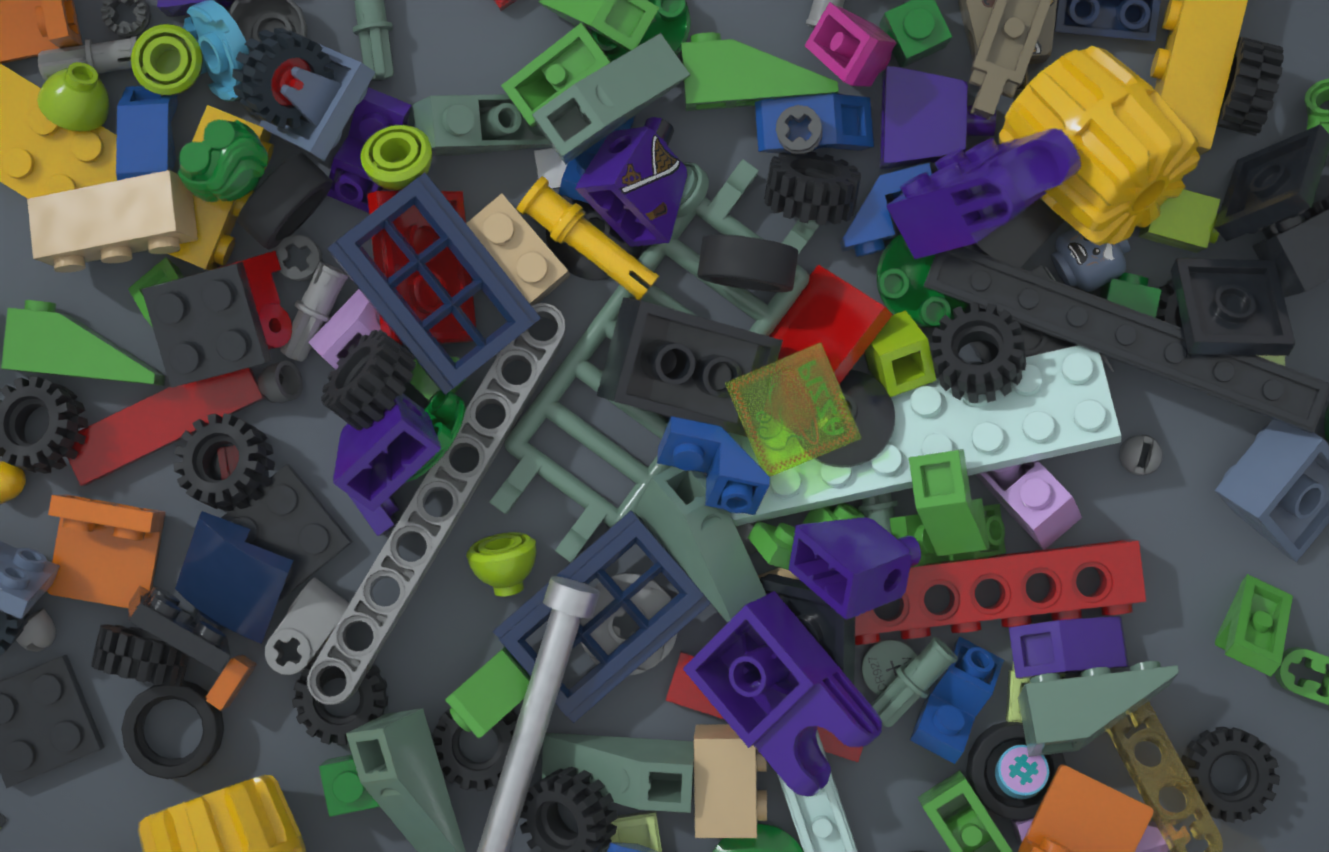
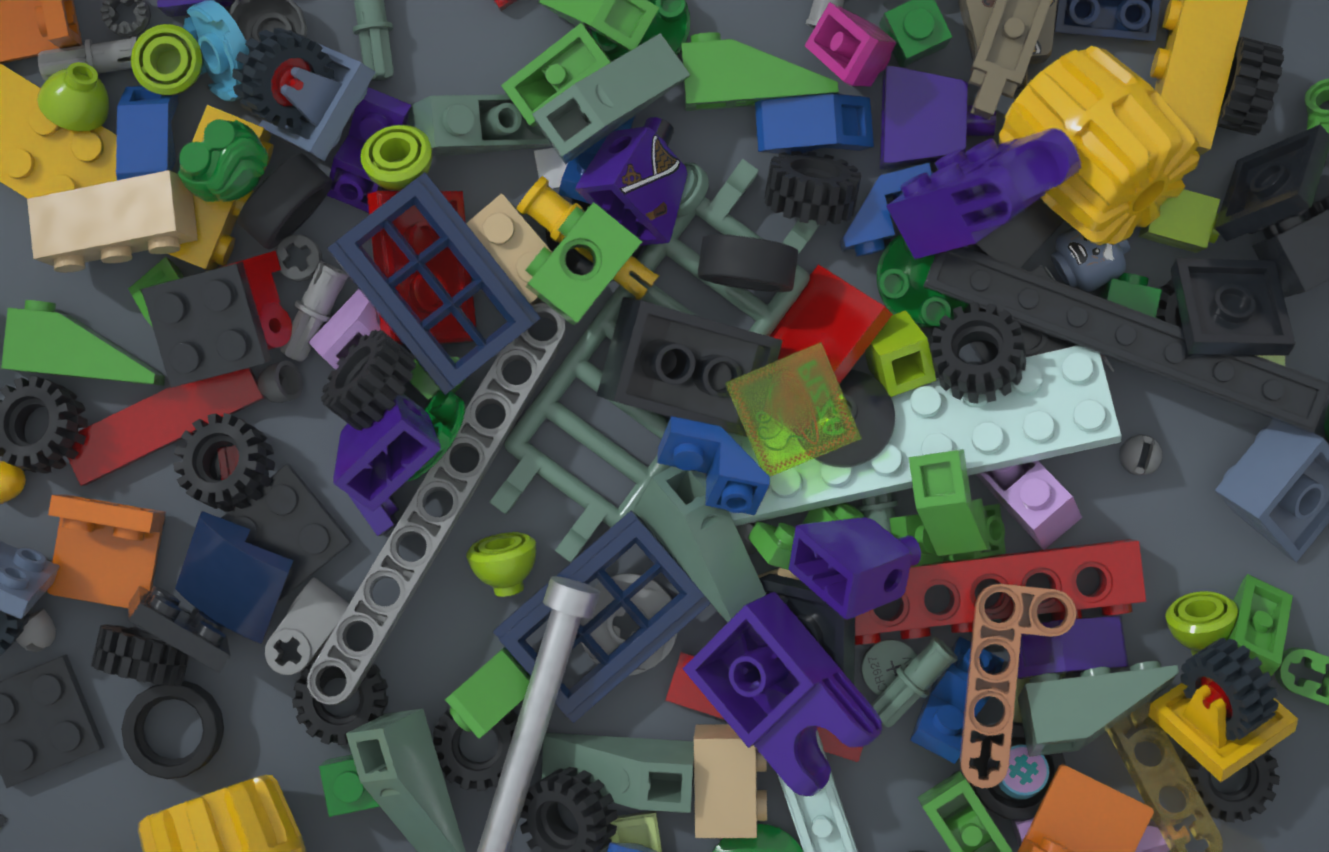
(230, 682): orange tile -> none
(609, 247): none -> bright green brick
(799, 145): dark grey bush -> none
(1002, 684): none -> nougat beam
(1201, 619): none -> lime brick
(1223, 709): none -> plate

